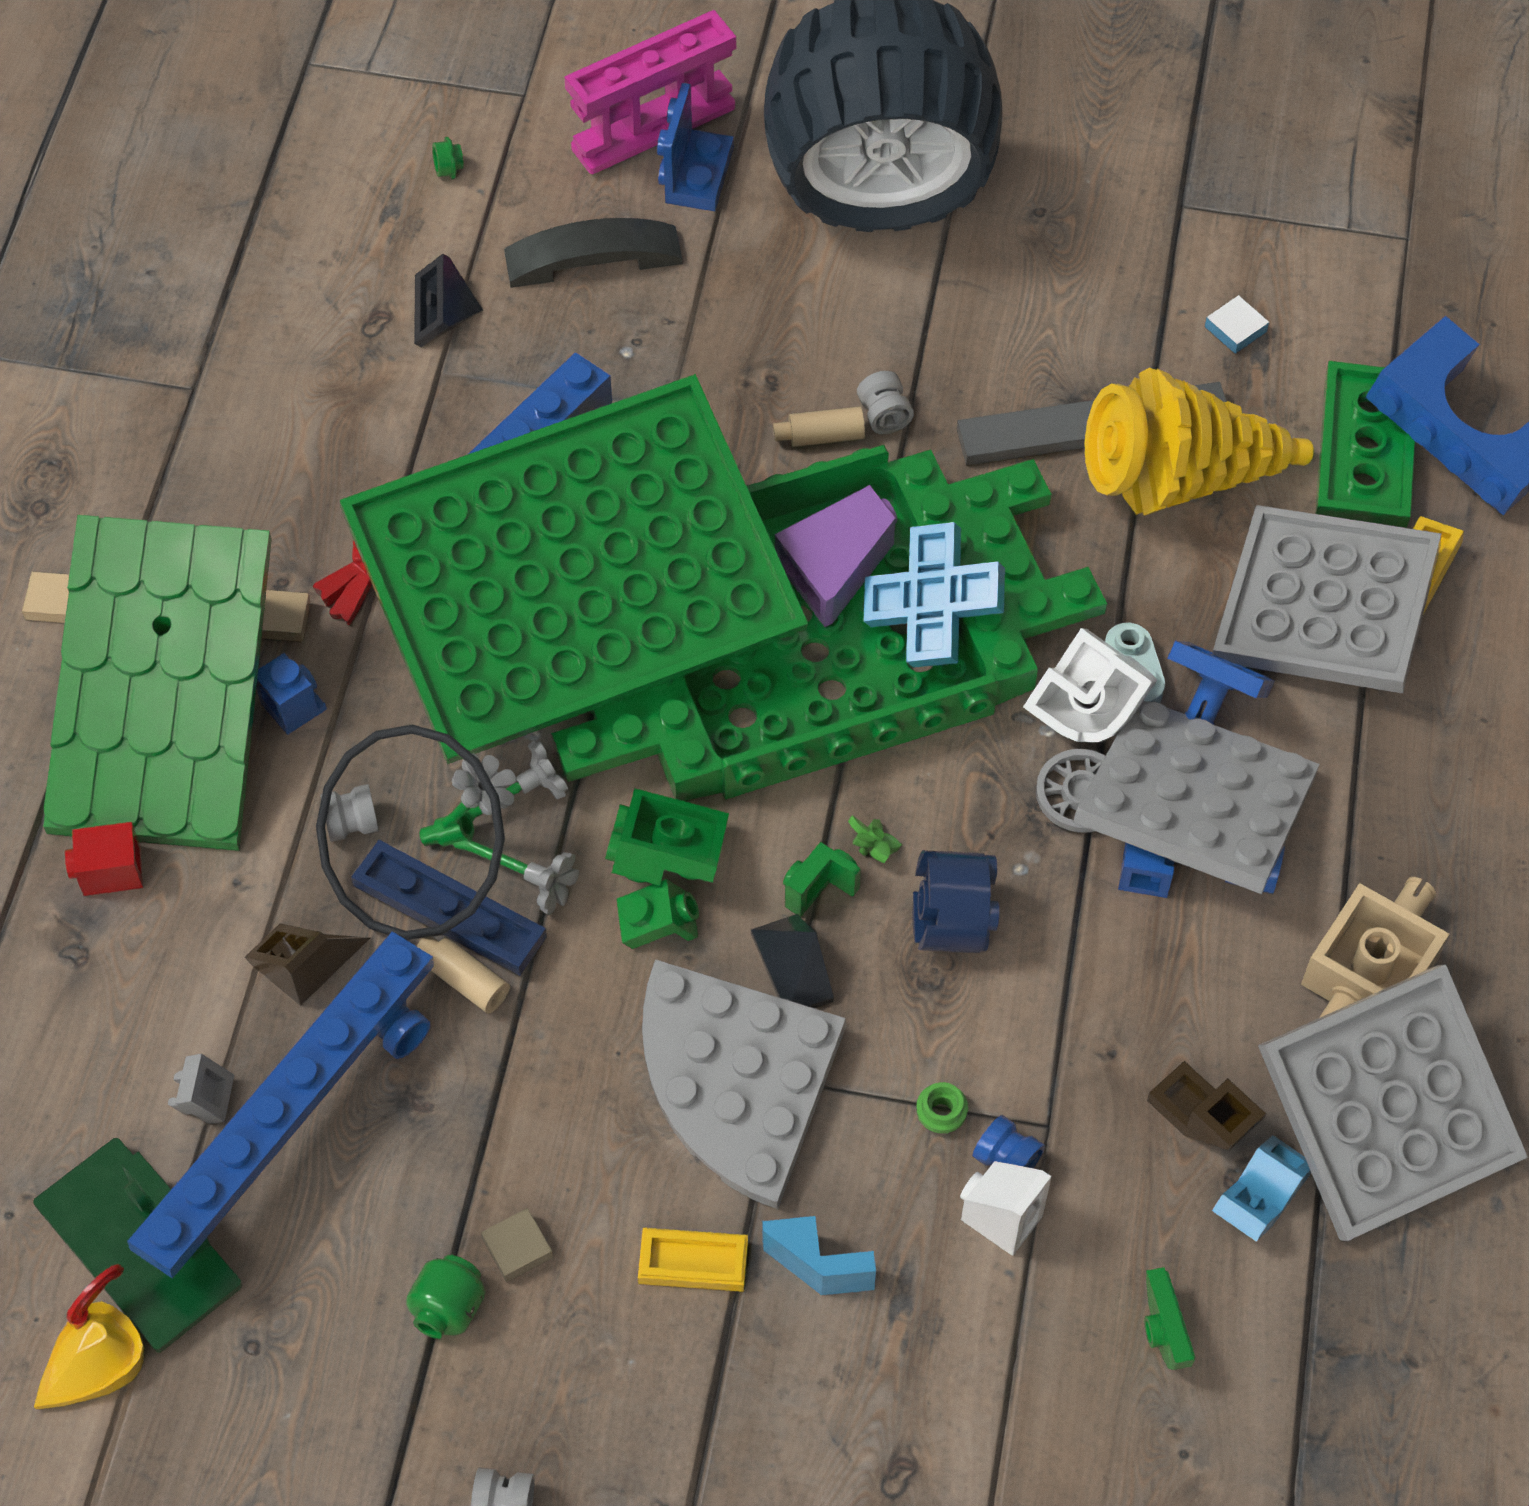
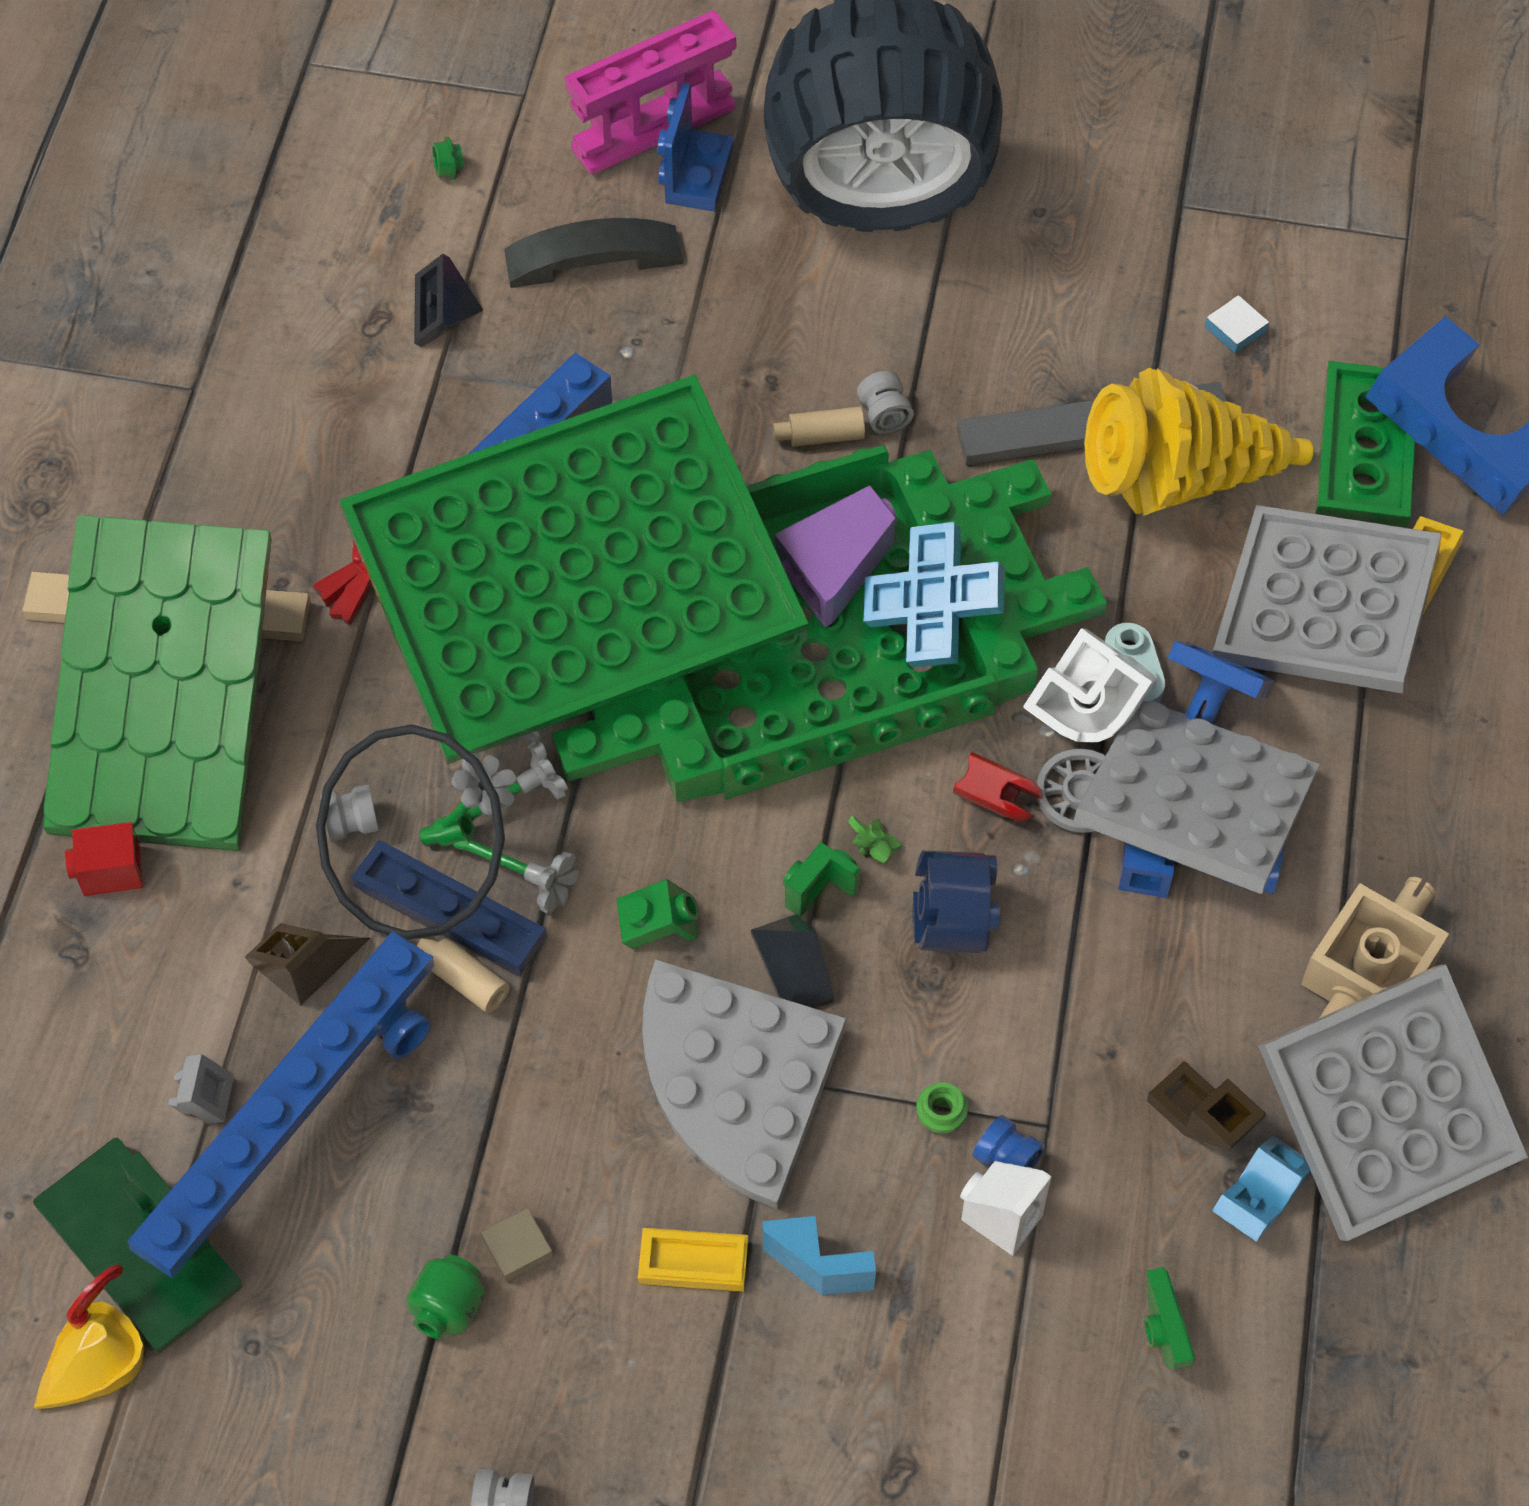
(288, 693): blue brick -> none
(665, 835): green plate -> none
(996, 787): none -> red piece

